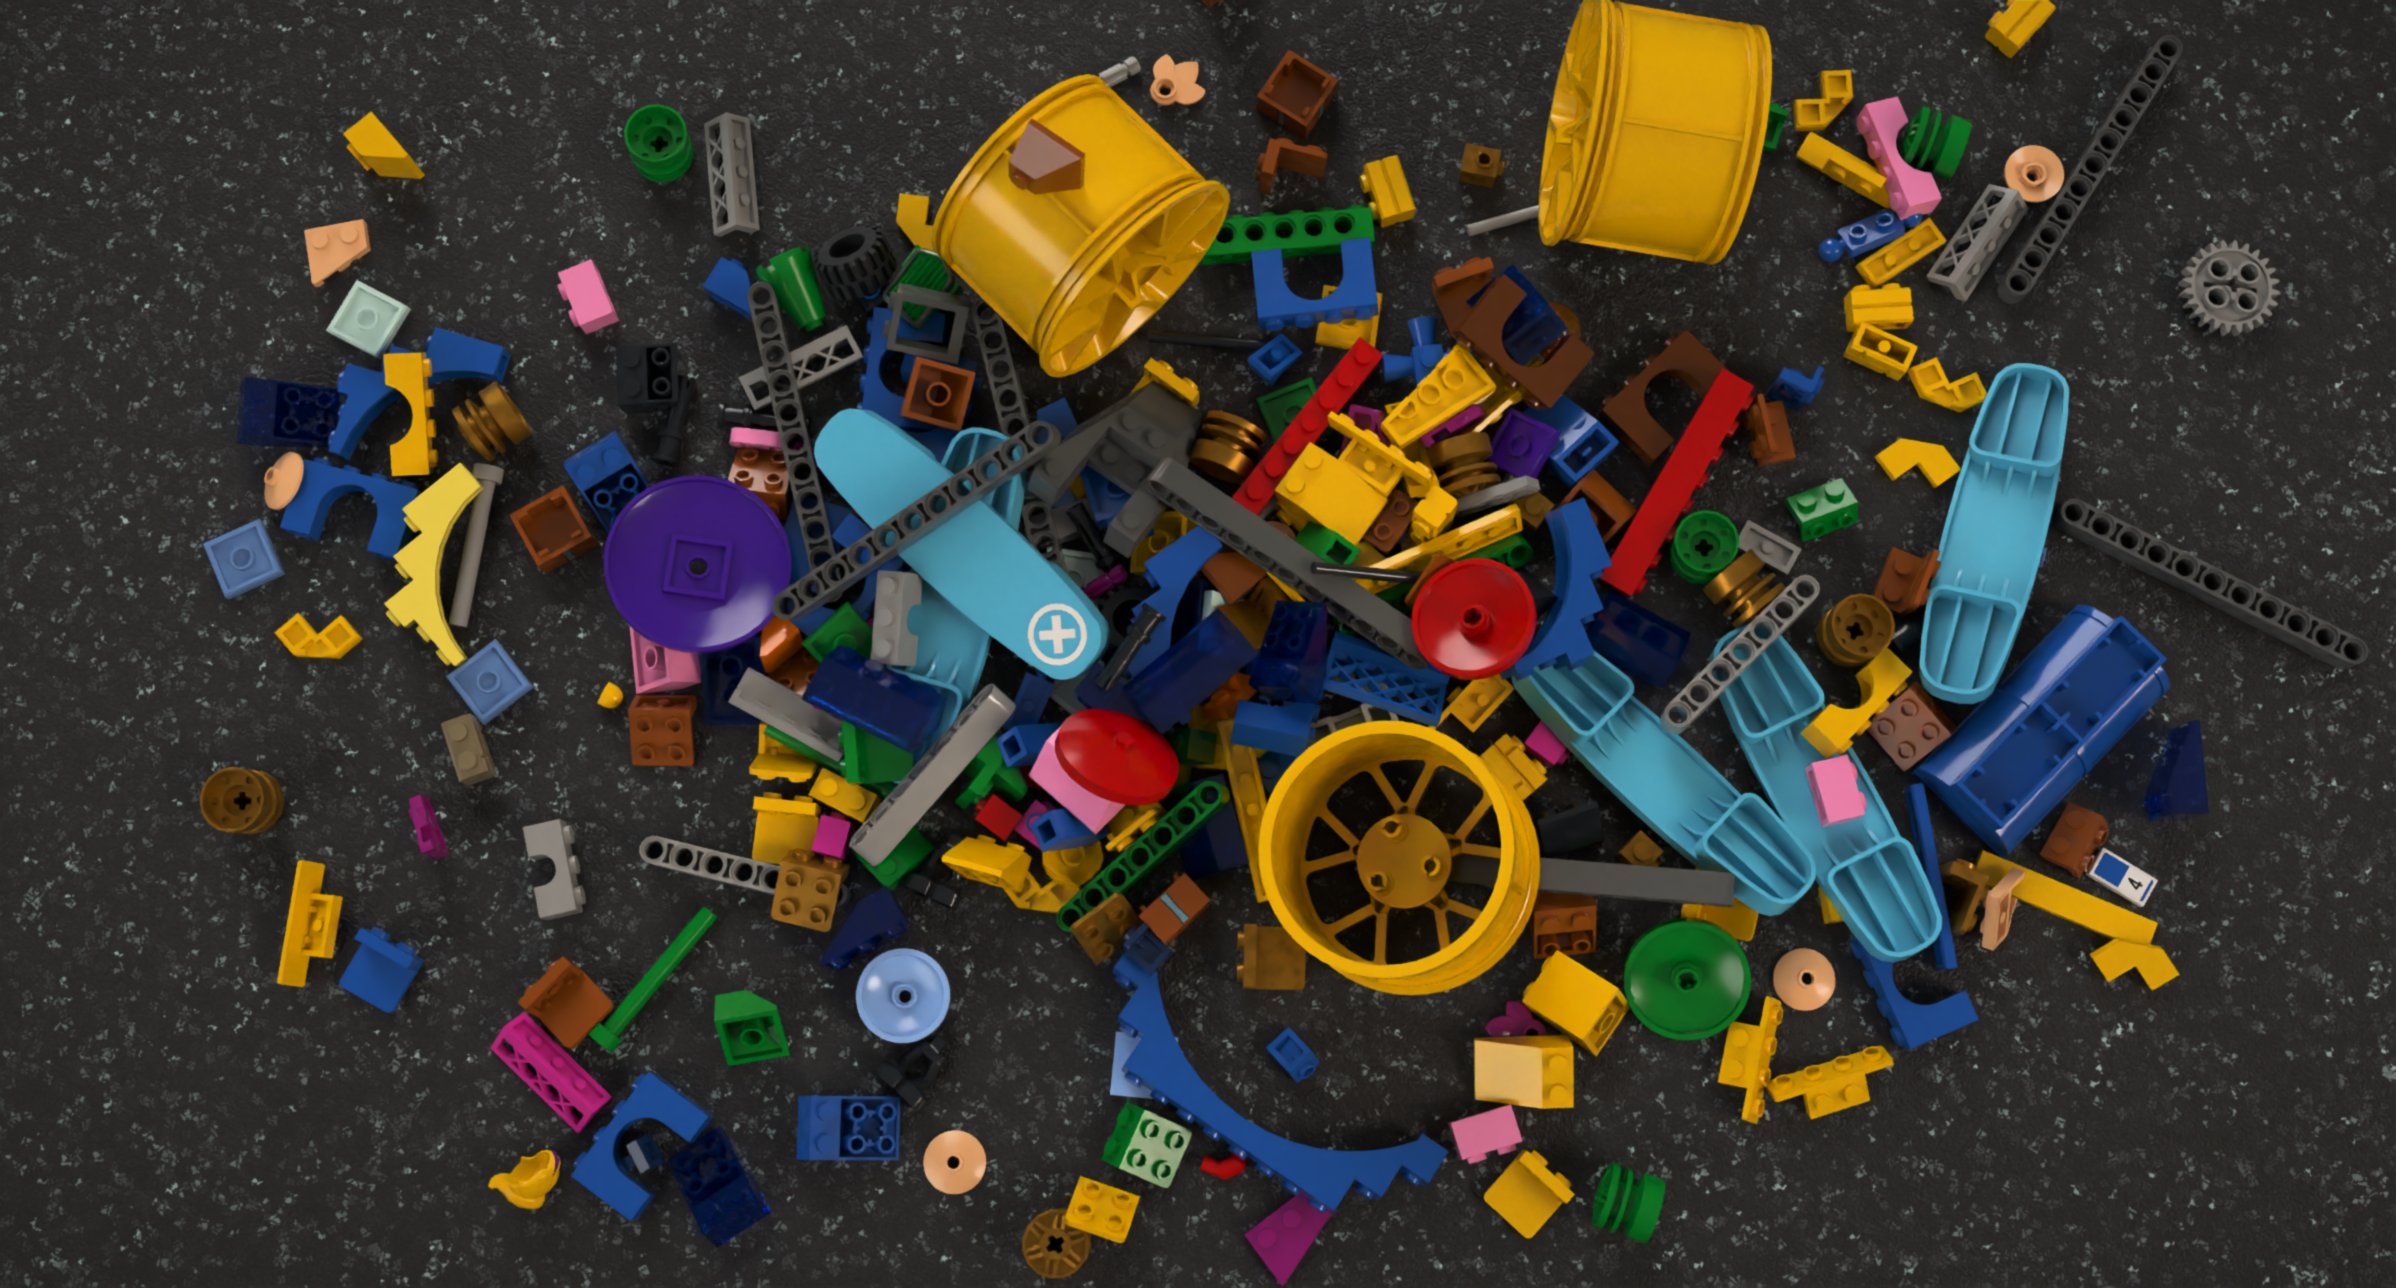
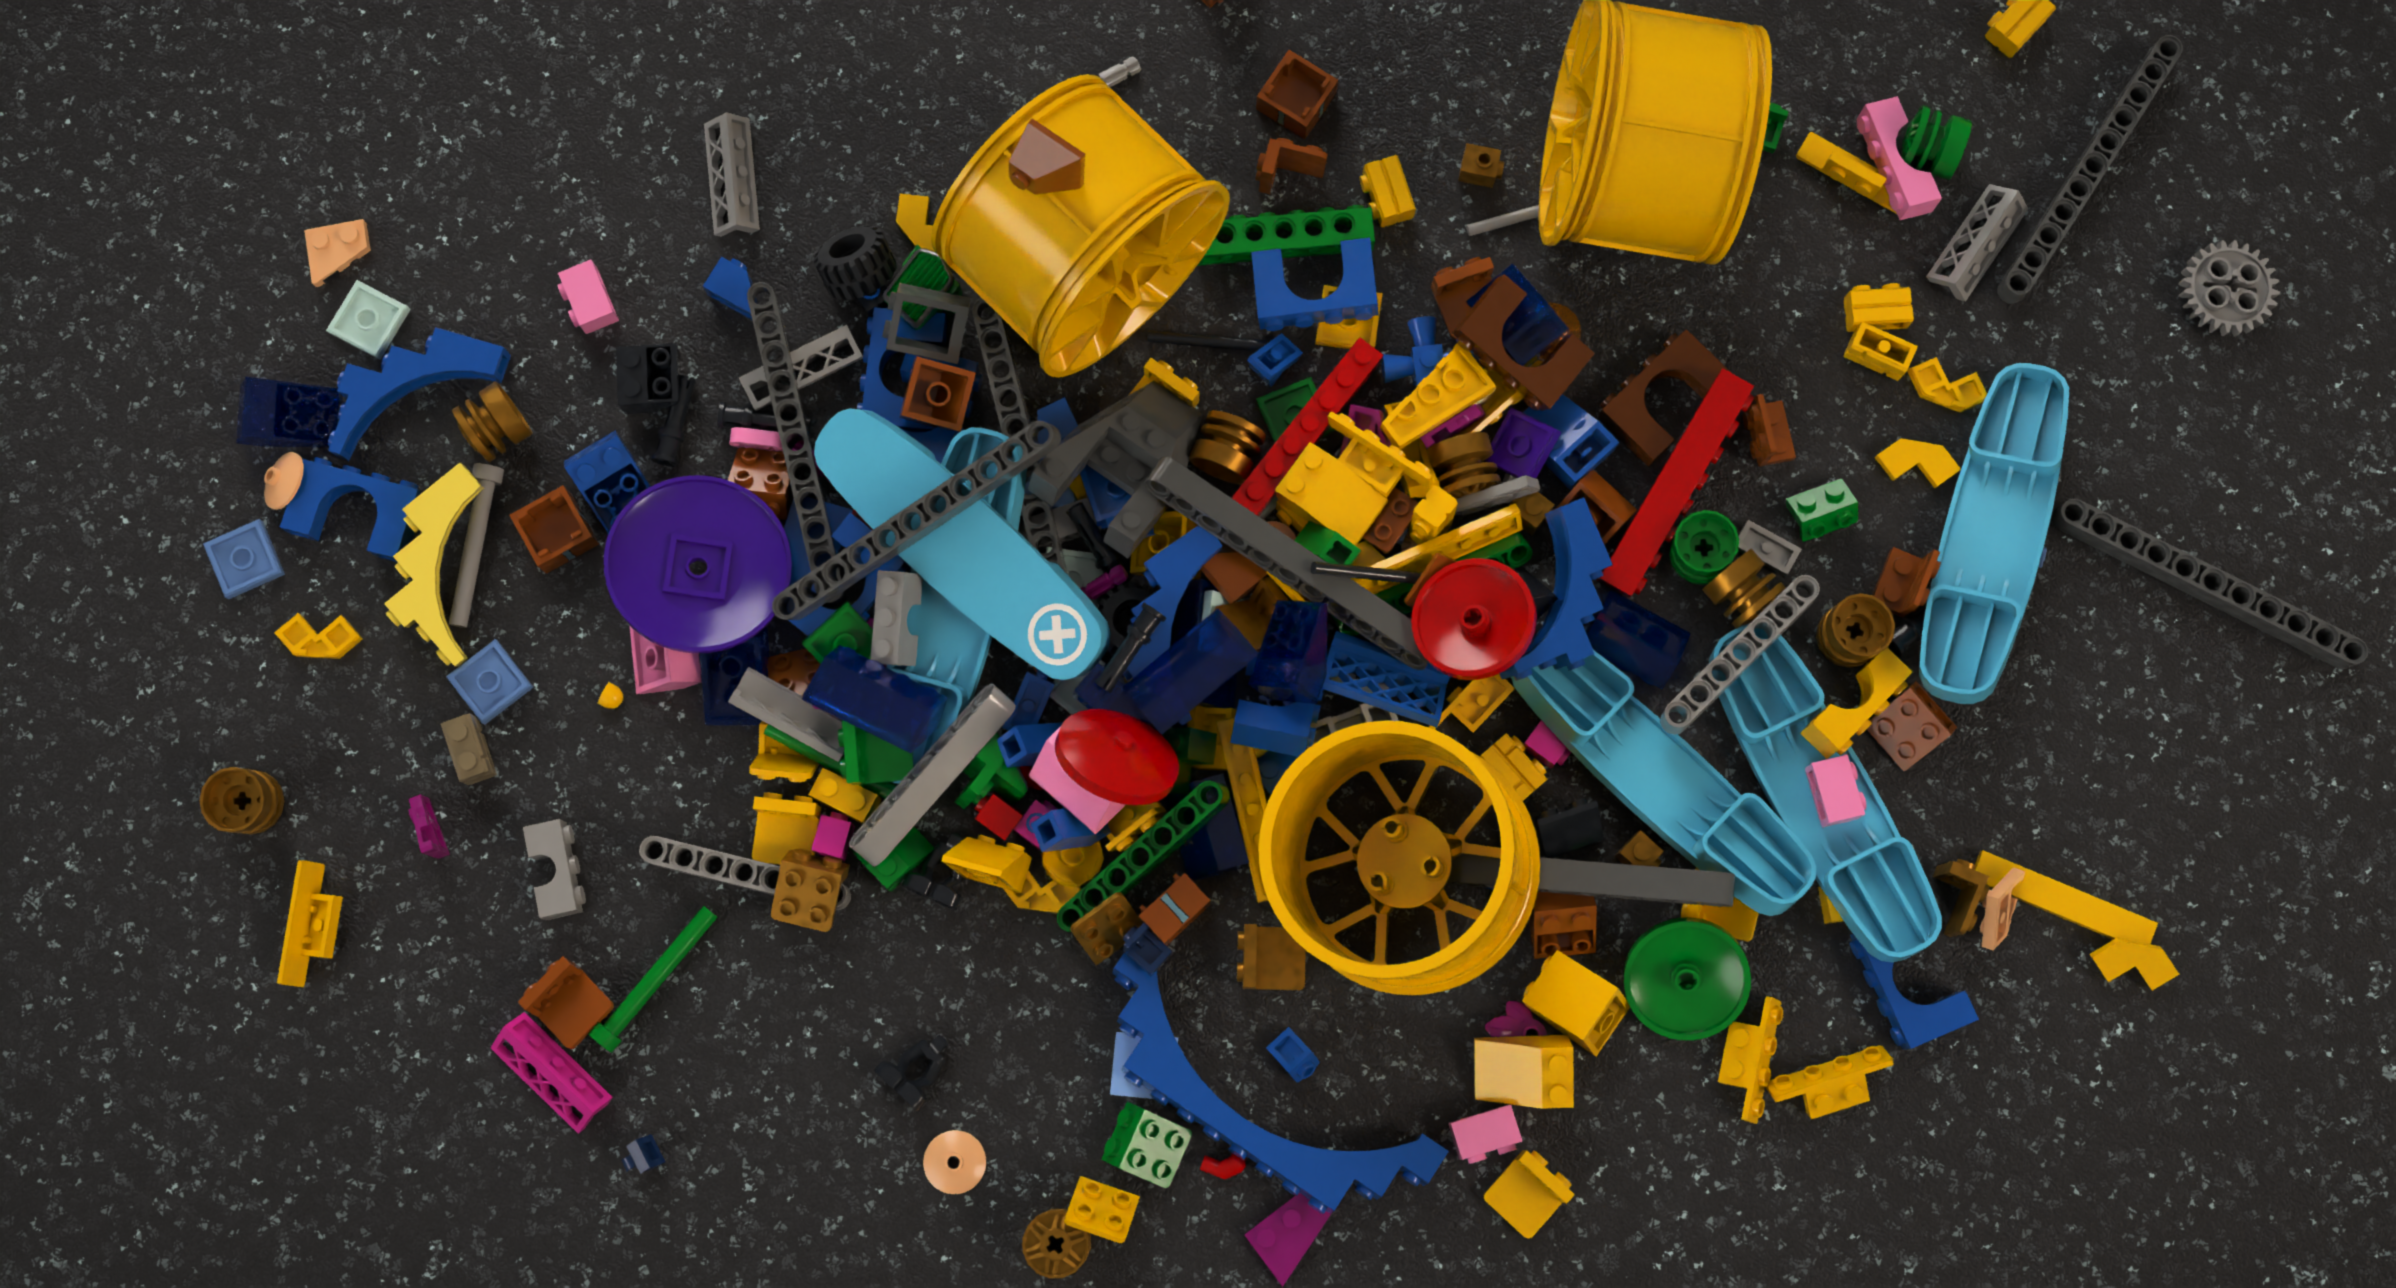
(379, 150): yellow slope -> none
(381, 969): blue bracket -> none
(410, 376): yellow arch -> none
(529, 1180): yellow hair -> none
(602, 1167): blue arch -> none
(654, 129): green wheel -> none
(662, 730): dark orange bracket -> none
(718, 1187): clear blue slope -> none
(749, 1028): green slope -> none
(778, 643): orange slope -> none
(796, 287): green cone -> none
(848, 1128): blue slope -> none
(869, 923): clear blue slope -> none
(880, 993): light blue dish -> none
(1178, 79): light nougat plate -> none
(1225, 701): orange slope -> none
(1623, 1201): green wheel -> none
(1789, 984): light nougat dish -> none
(1794, 388): blue bracket -> none
(1835, 96): yellow tile -> none
(1866, 235): blue plate -> none
(1900, 254): yellow tile -> none
(1927, 856): blue tile -> none
(2042, 165): light nougat dish -> none
(2045, 726): blue piece -> none
(2075, 839): dark orange bracket -> none
(2122, 877): tile -> none
(2179, 778): clear blue slope -> none

